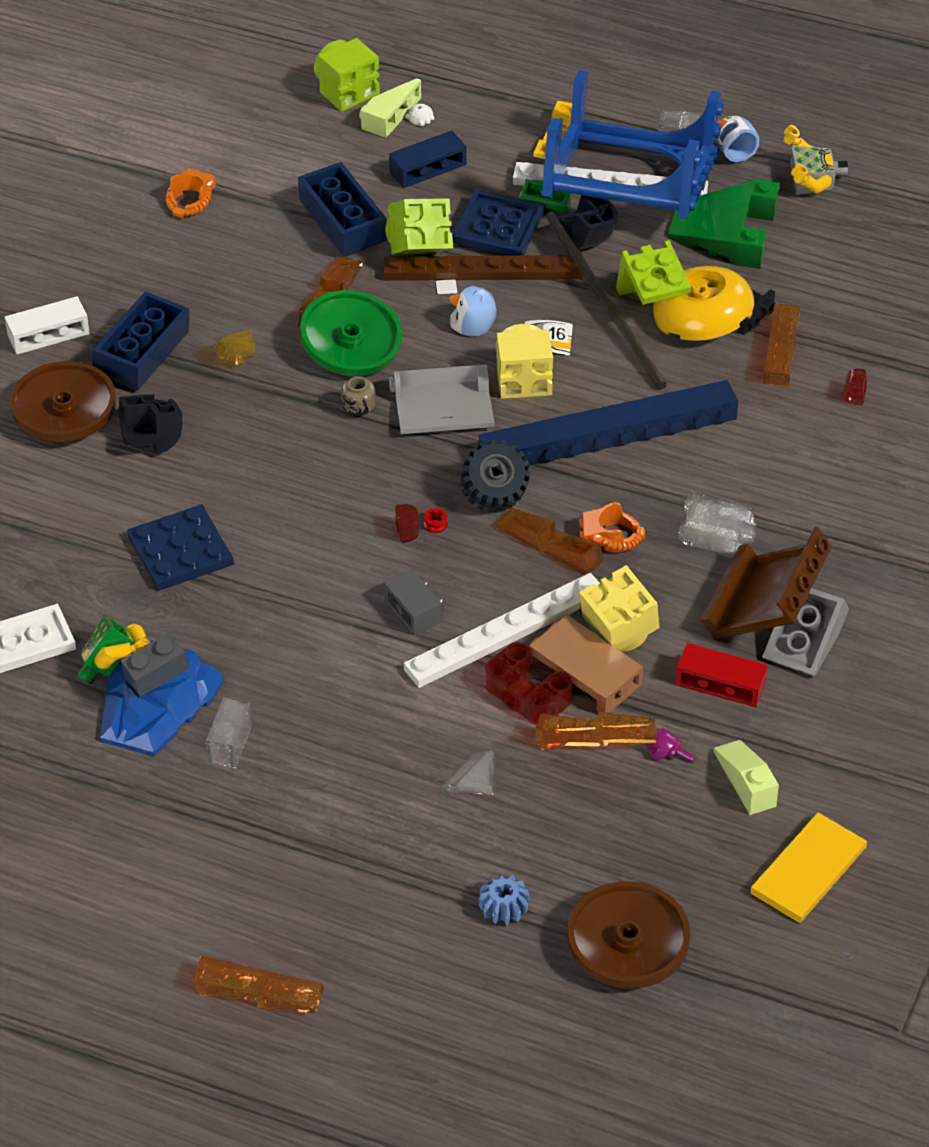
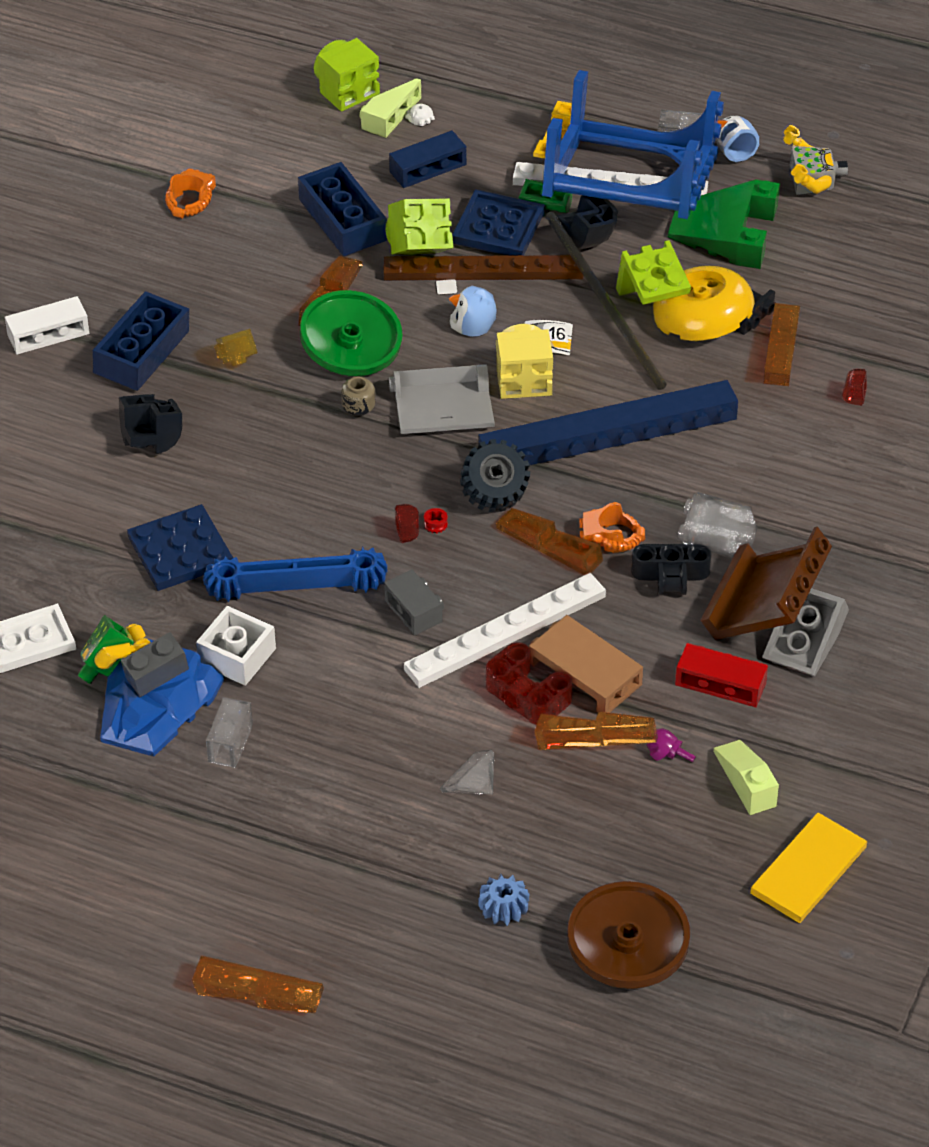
(63, 401): reddish brown dish -> none
(236, 645): none -> white brick
(359, 569): none -> blue arm
(620, 610): light yellow piece -> none
(671, 565): none -> black piece

